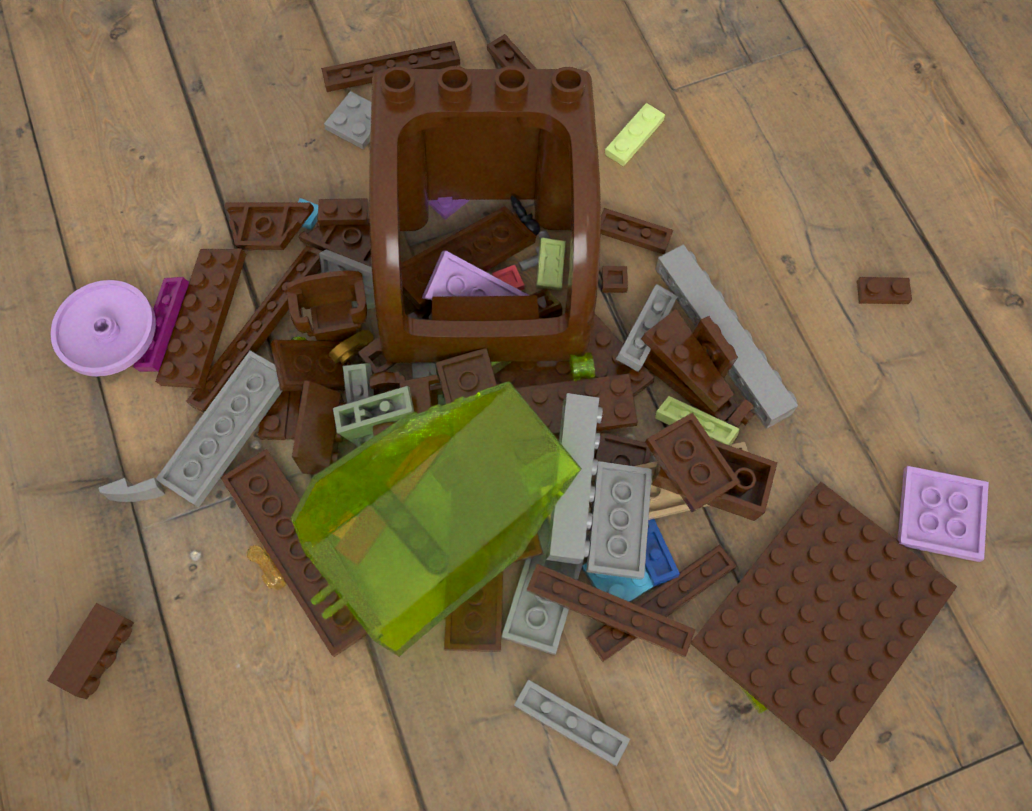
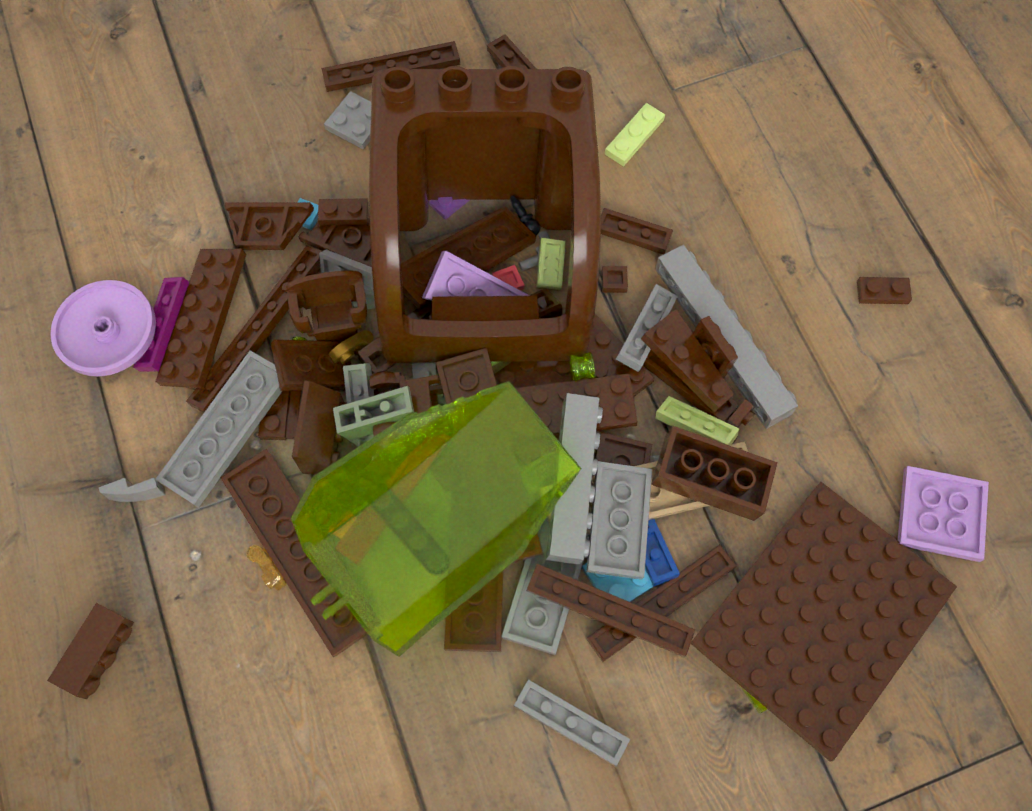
(692, 462): reddish brown plate -> none

